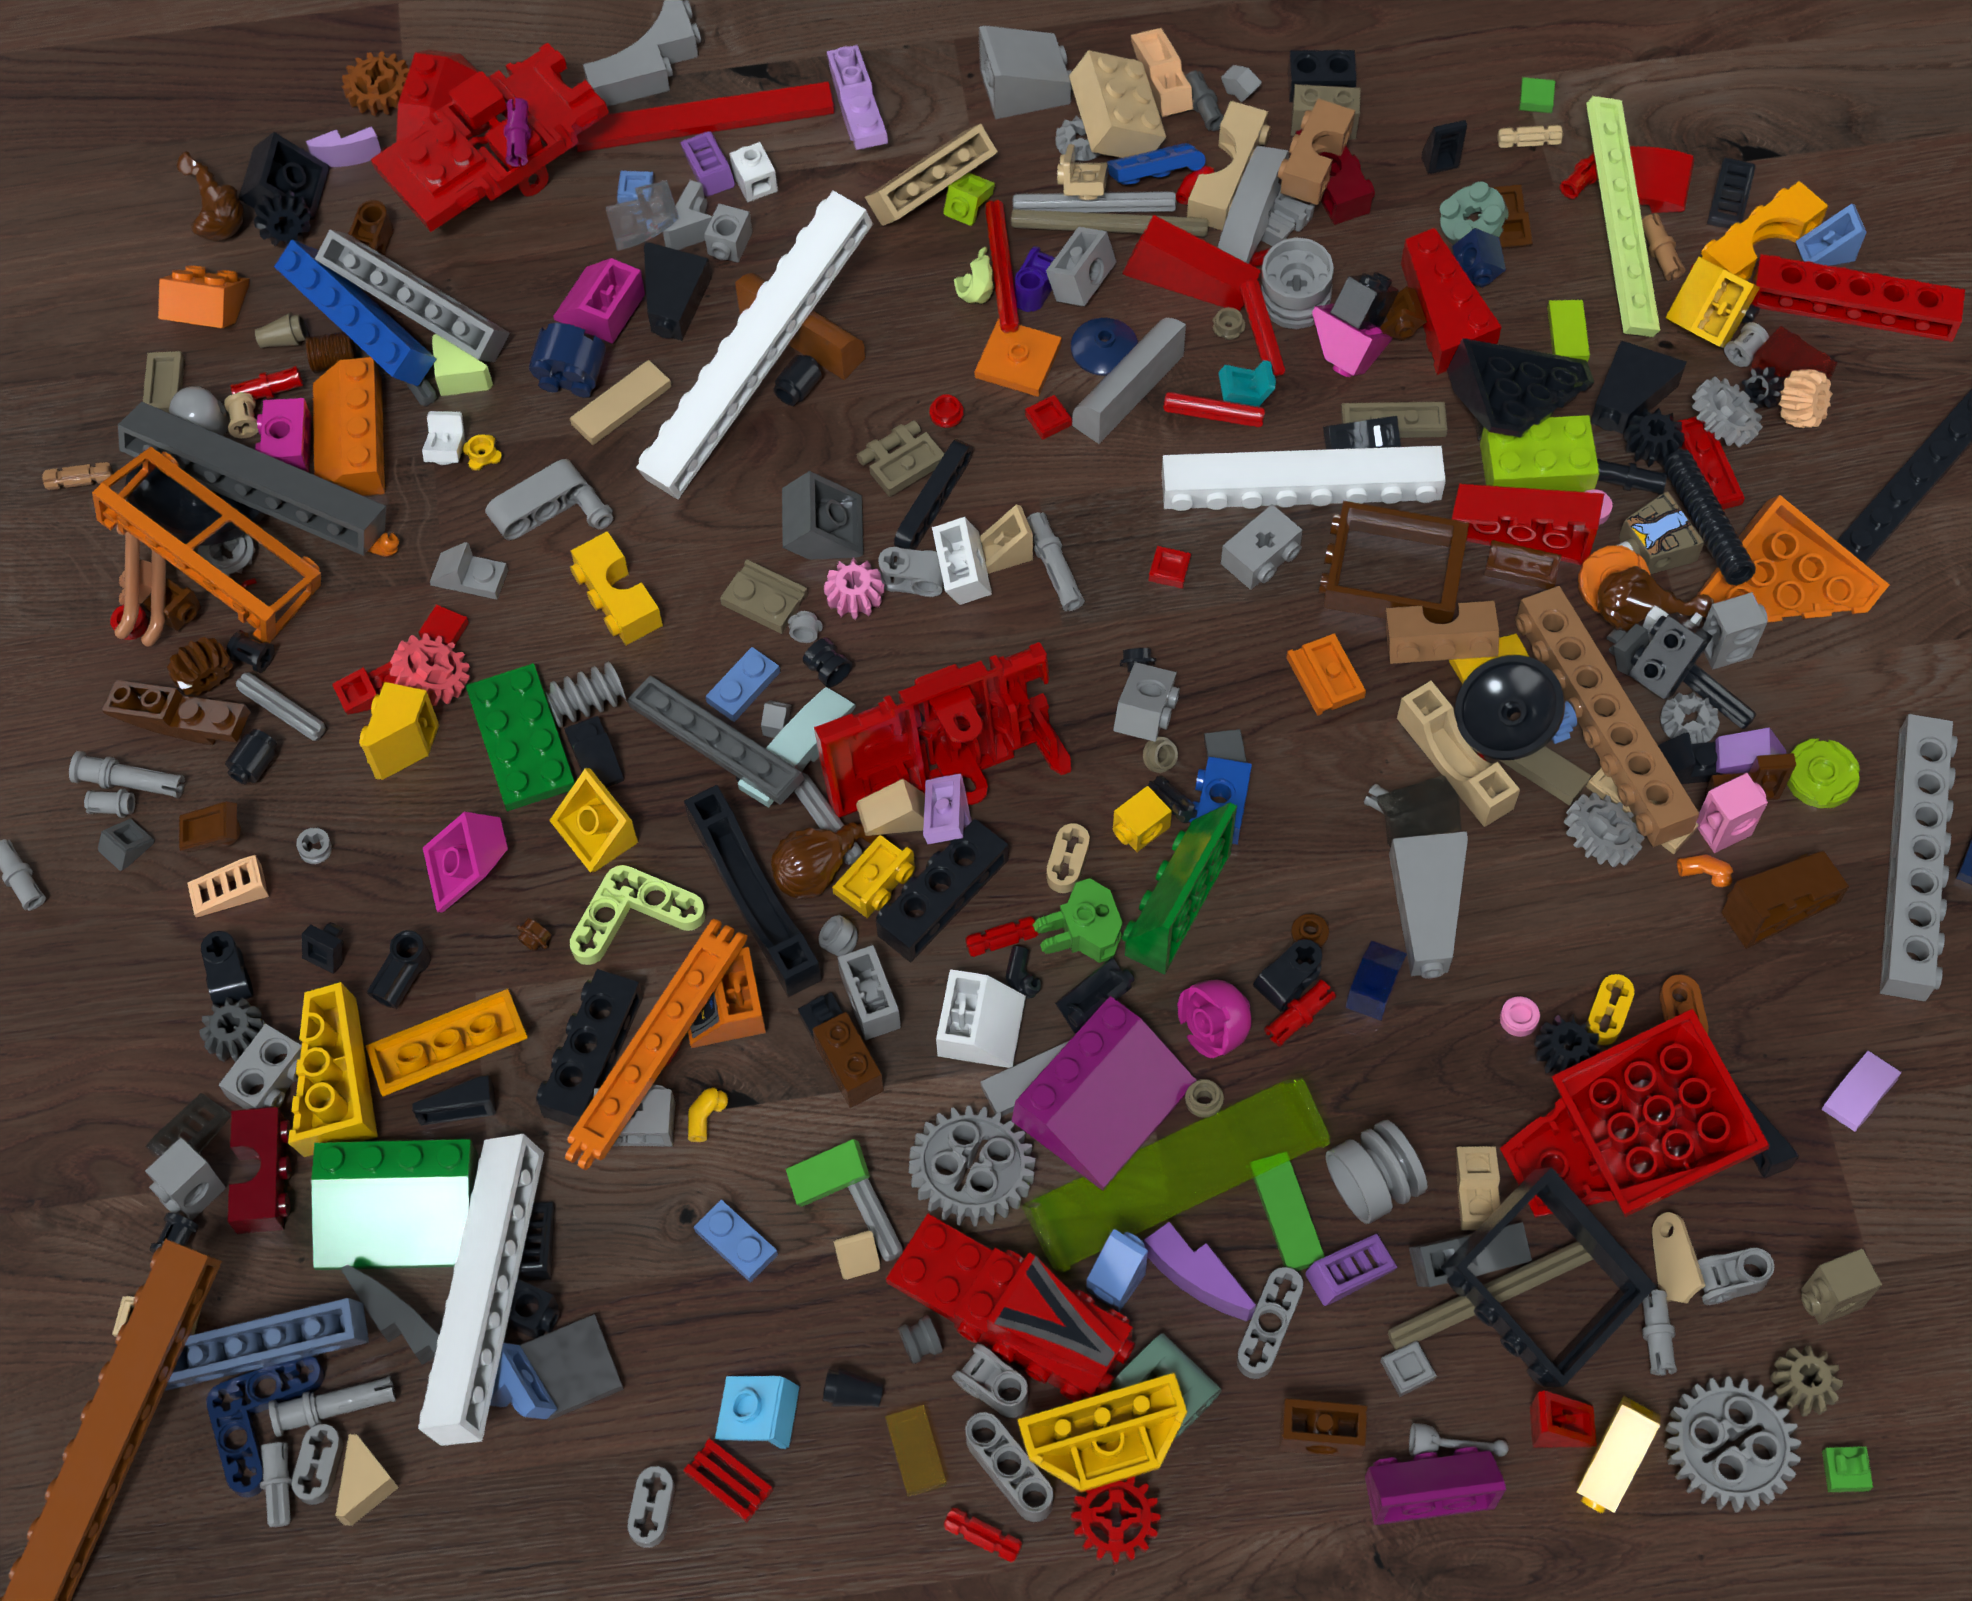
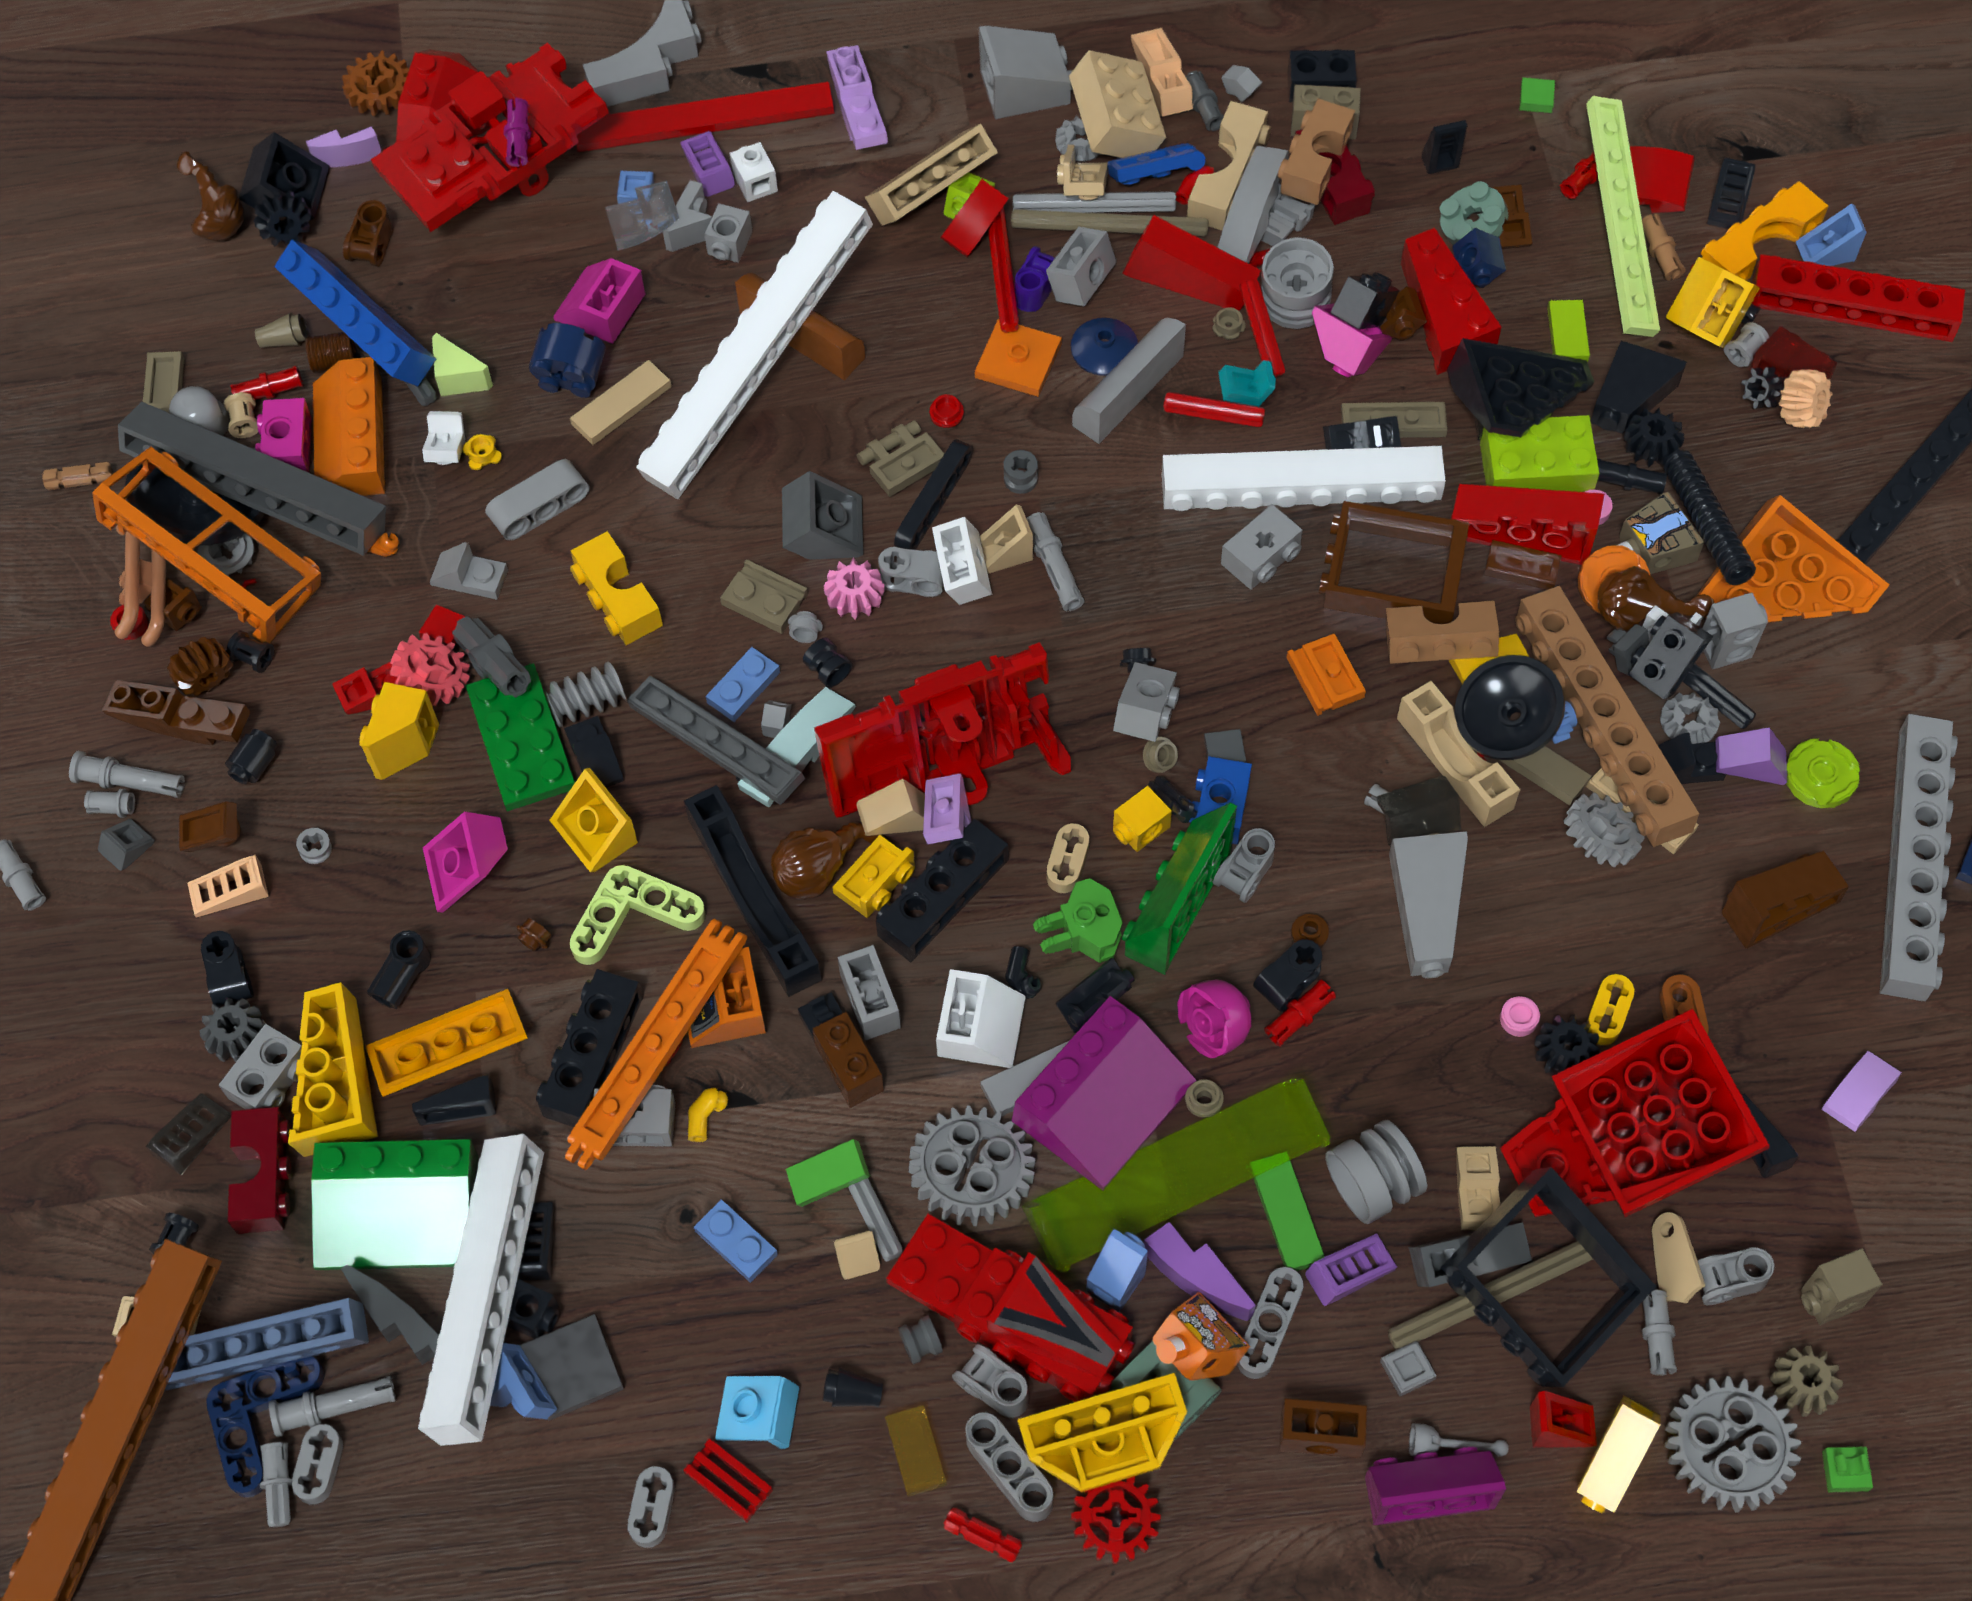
(184, 1180): light grey brick -> none
(202, 296): orange slope -> none
(281, 706): light grey axle -> none
(323, 946): black tile -> none
(362, 1483): tan slope -> none
(412, 296): light grey brick -> none
(491, 656): none -> dark grey piece
(597, 513): light grey pin -> none
(673, 288): black slope -> none
(797, 379): black brick -> none
(823, 813): light grey axle -> none
(838, 936): light grey tile -> none
(974, 218): none -> red slope
(978, 285): yellowish green piece -> none
(1001, 936): red axle -> none
(1018, 480): none -> dark grey wheel
(1048, 417): red tile -> none
(1169, 567): red tile -> none
(1199, 1341): none -> orange torso
(1242, 869): none -> light grey piece
(1375, 980): clear blue slope -> none
(1530, 136): tan axle -> none
(1706, 864): orange arm -> none
(1712, 462): red tile -> none
(1727, 412): light grey gear -> none
(1731, 812): bright pink brick -> none
(1769, 771): reddish brown tile -> none

